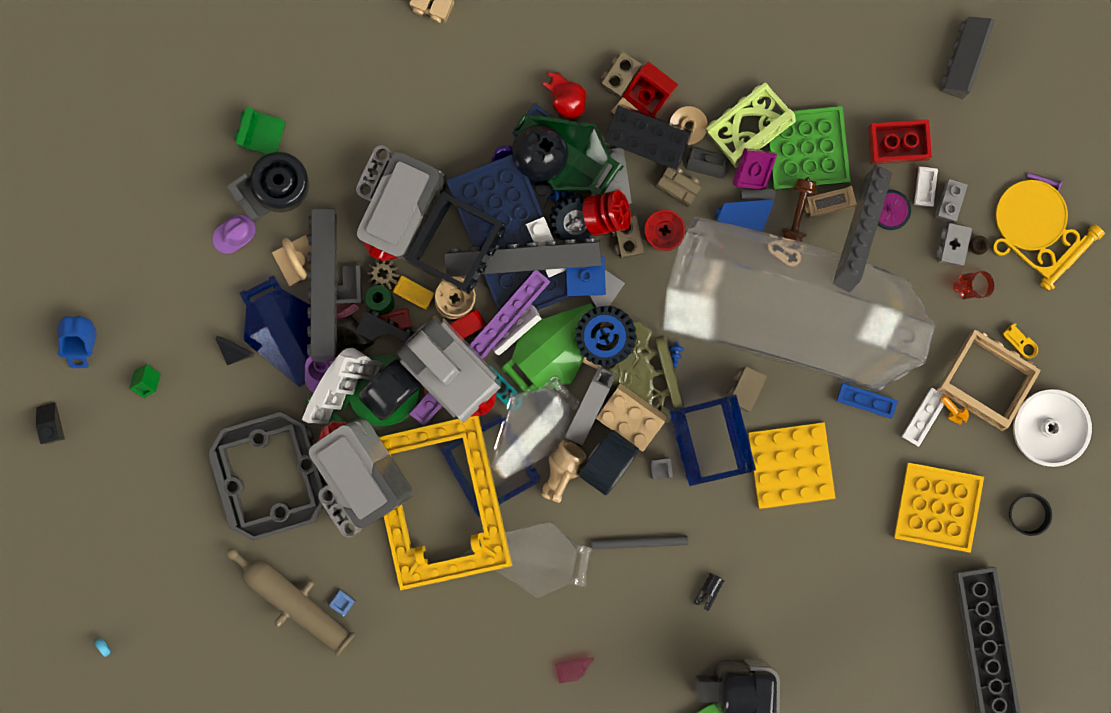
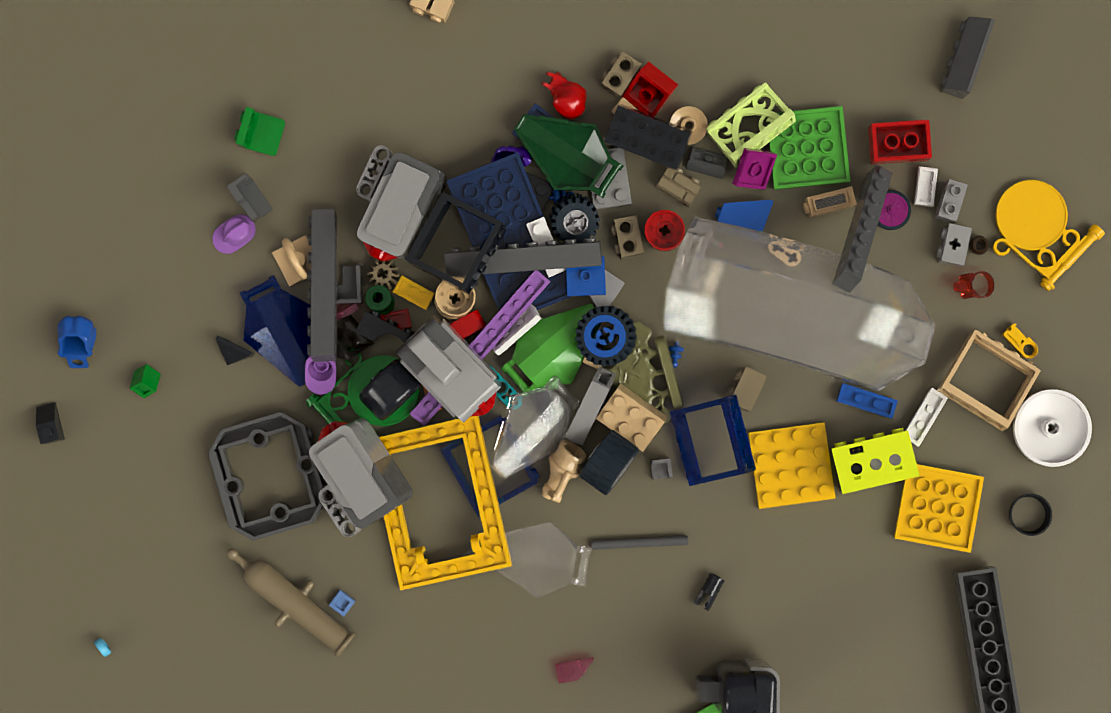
(284, 196): black wheel -> none
(337, 382): white slope -> none
(537, 160): black piece -> none
(606, 213): red wheel -> none
(756, 195): dark grey bar -> none
(805, 186): reddish brown piece -> none
(875, 461): none -> neon yellow piece
(956, 415): light orange bar -> none
(1048, 181): medium lavender pin -> none

